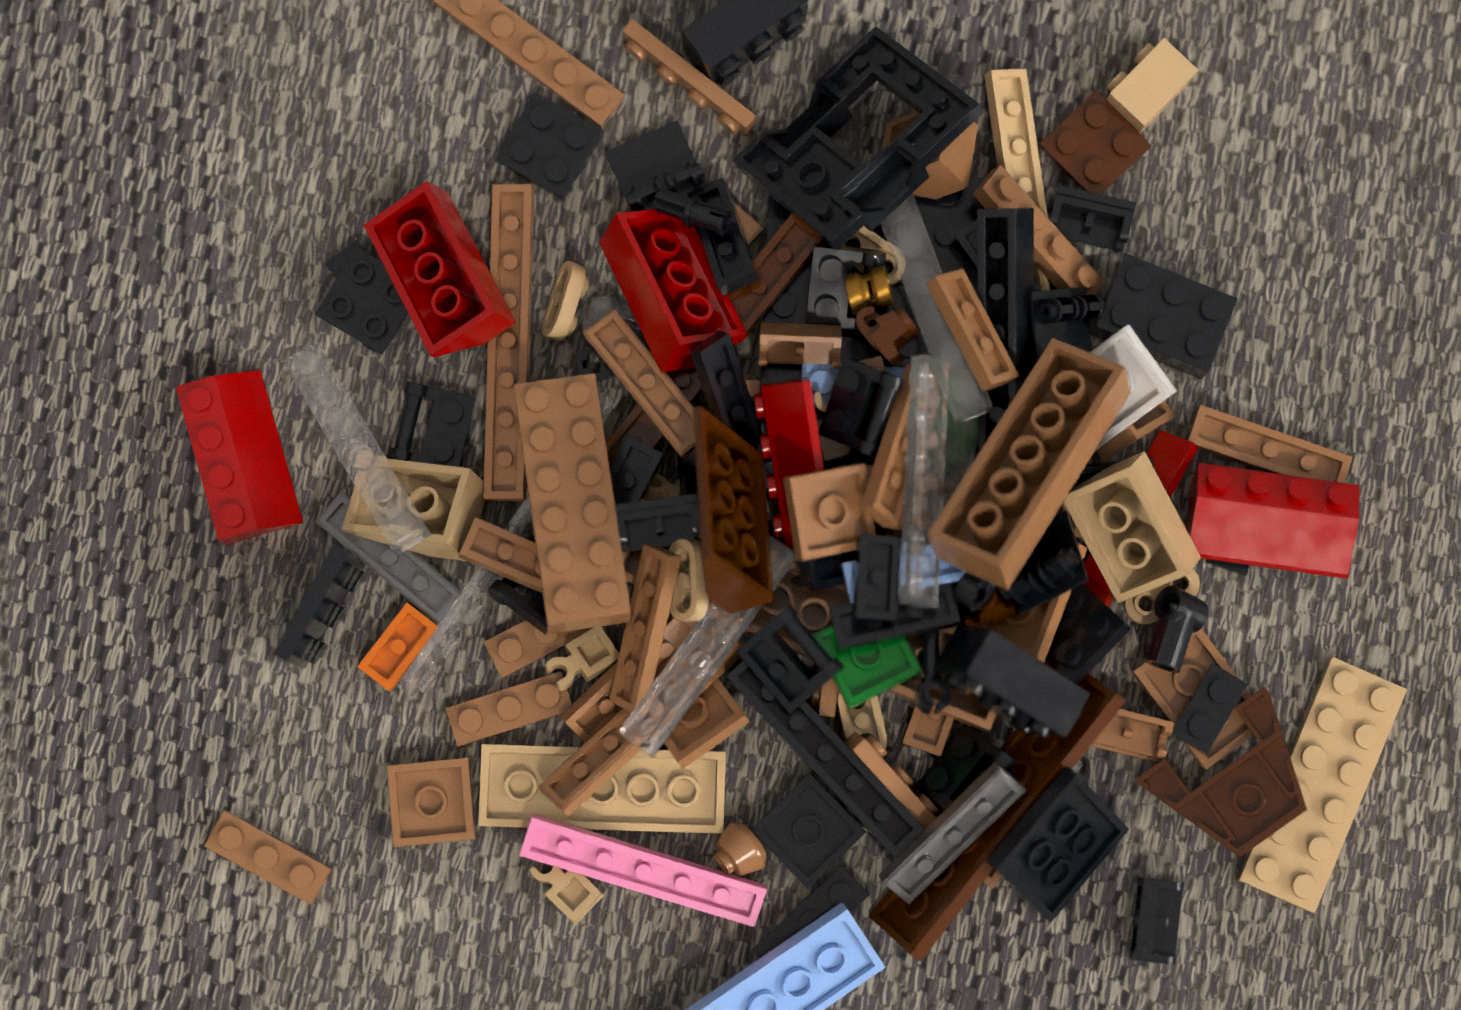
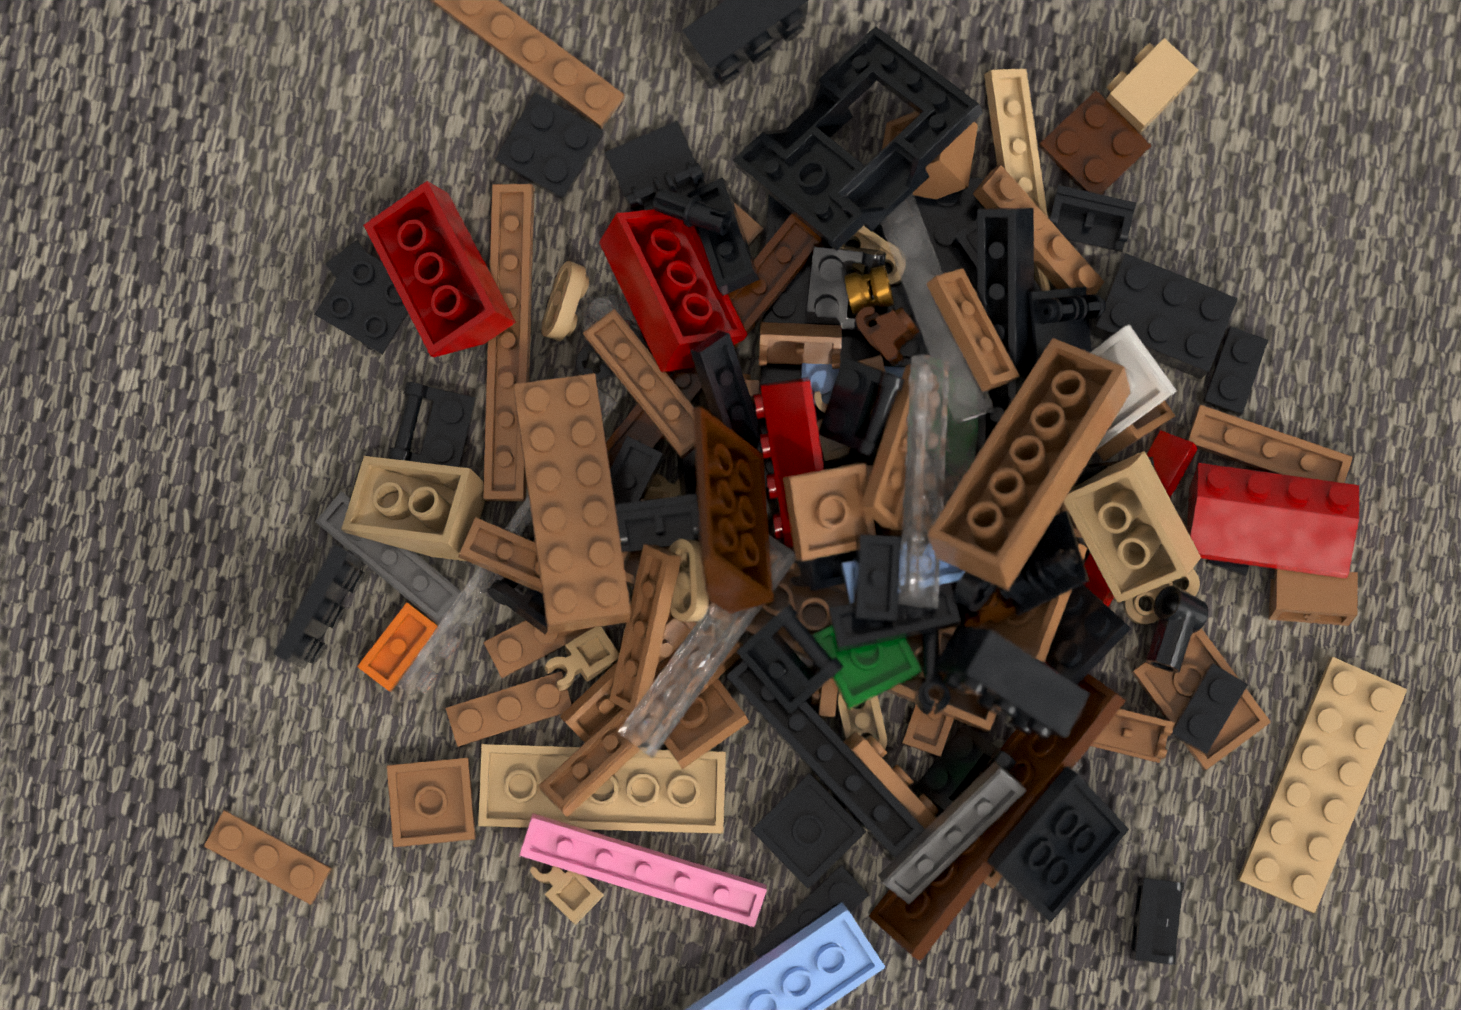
(239, 455): red slope -> none
(357, 448): clear plate -> none
(700, 89): medium nougat plate -> none
(739, 850): medium nougat cone -> none
(1235, 371): none -> black plate
(1248, 796): reddish brown wing -> none
(1313, 598): none -> medium nougat hinge

